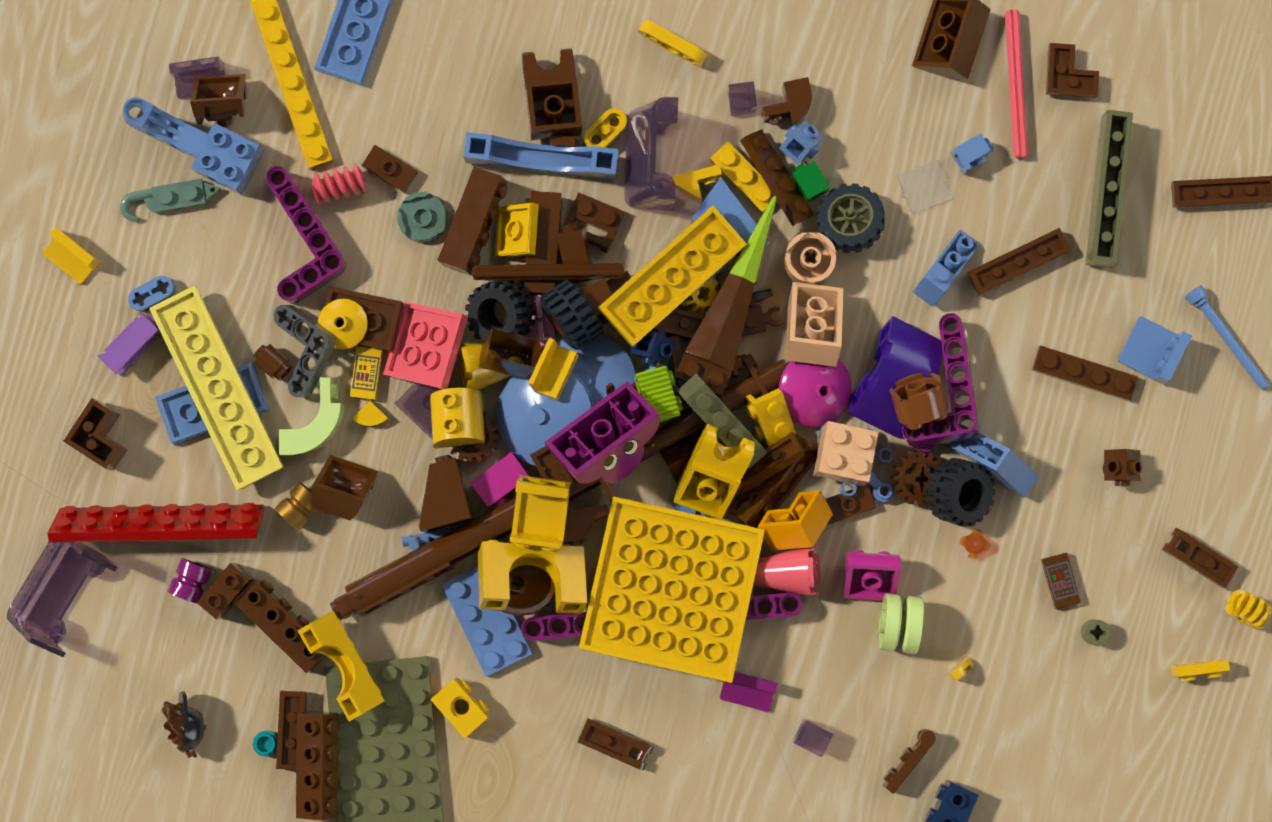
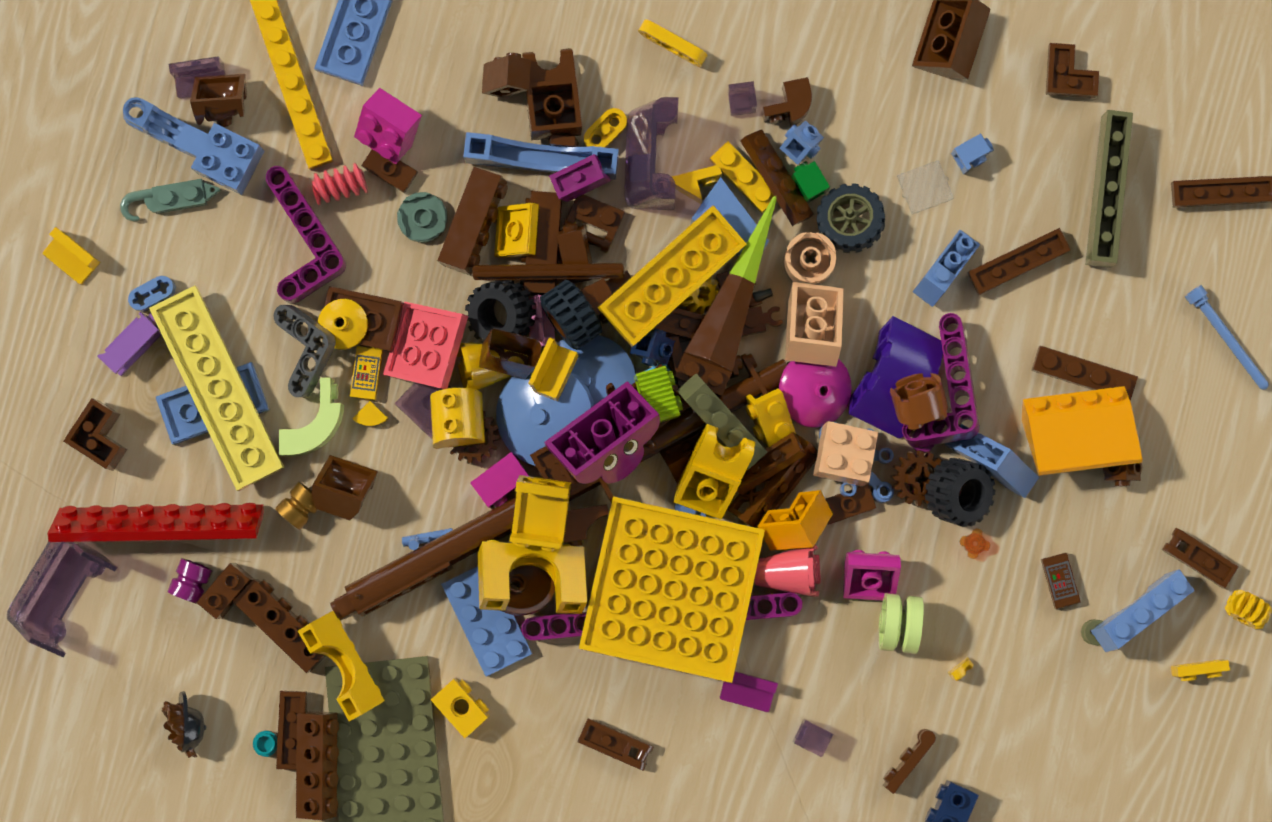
(272, 362): reddish brown brick -> none
(387, 125): none -> dark pink piece
(445, 496): reddish brown slope -> none
(506, 75): none -> reddish brown brick
(579, 178): none -> magenta panel
(1016, 83): coral axle -> none
(1081, 430): none -> light orange slope
(1141, 613): none -> medium blue arch
(1154, 350): medium blue bracket -> none

